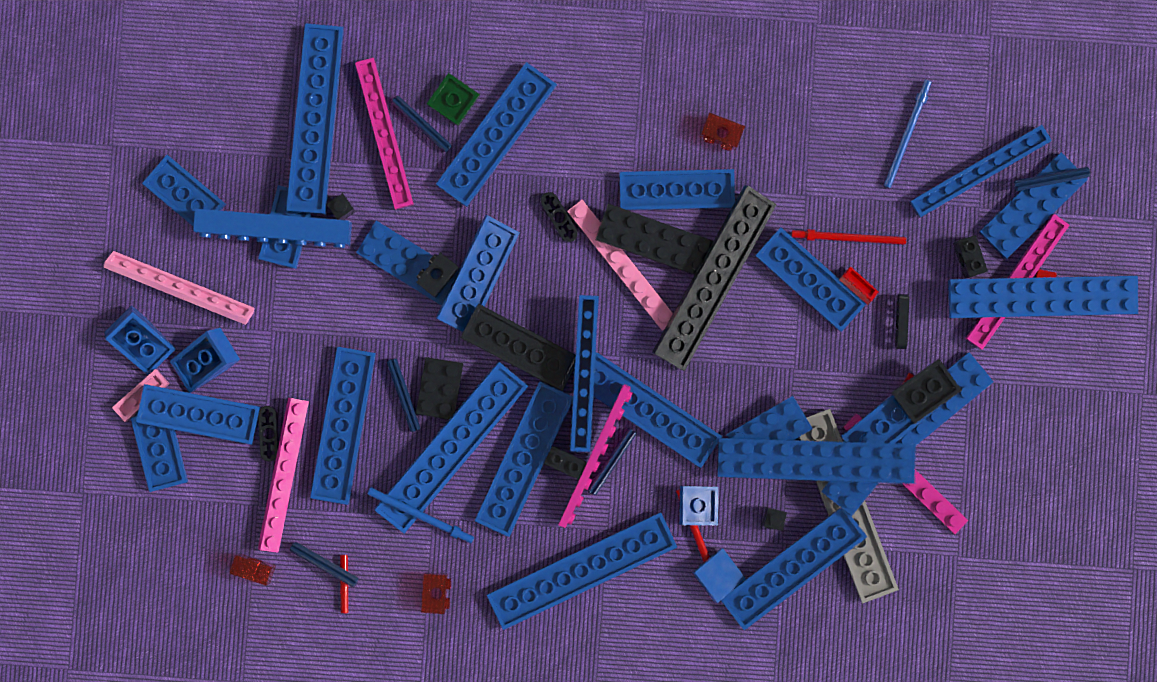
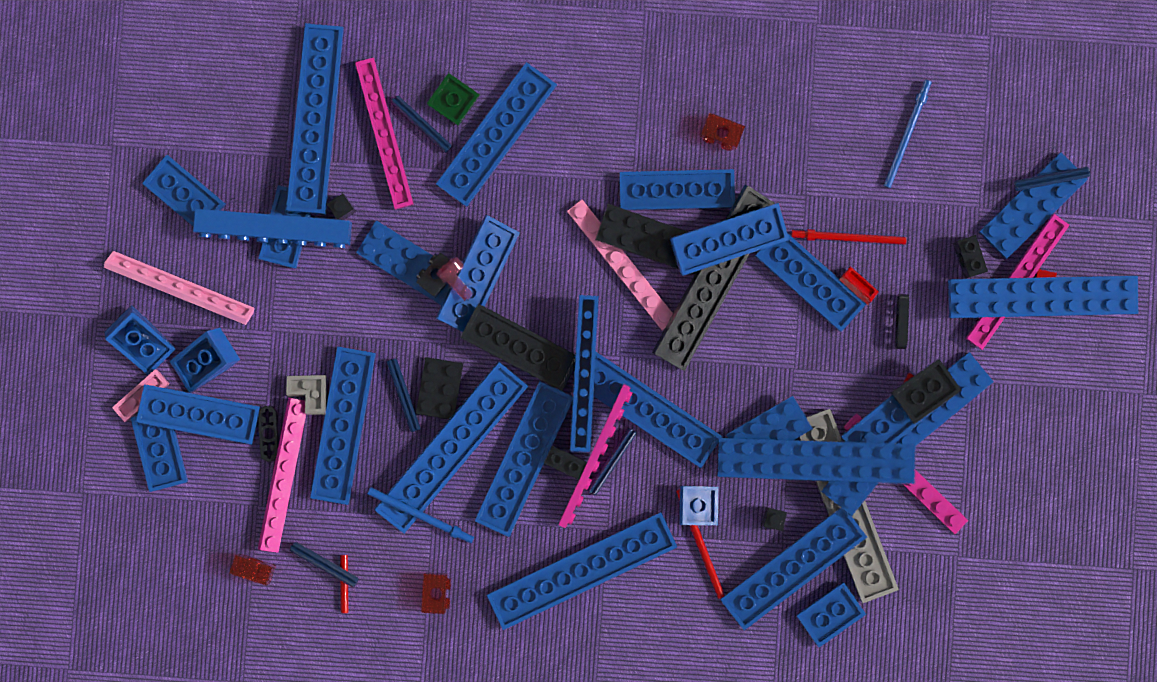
(313, 388): none -> light grey plate
(448, 274): none -> clear pink piece
(556, 202): black beam -> none
(718, 575): blue tile -> none
(729, 239): none -> blue plate
(831, 614): none -> blue plate
(980, 171): blue plate -> none

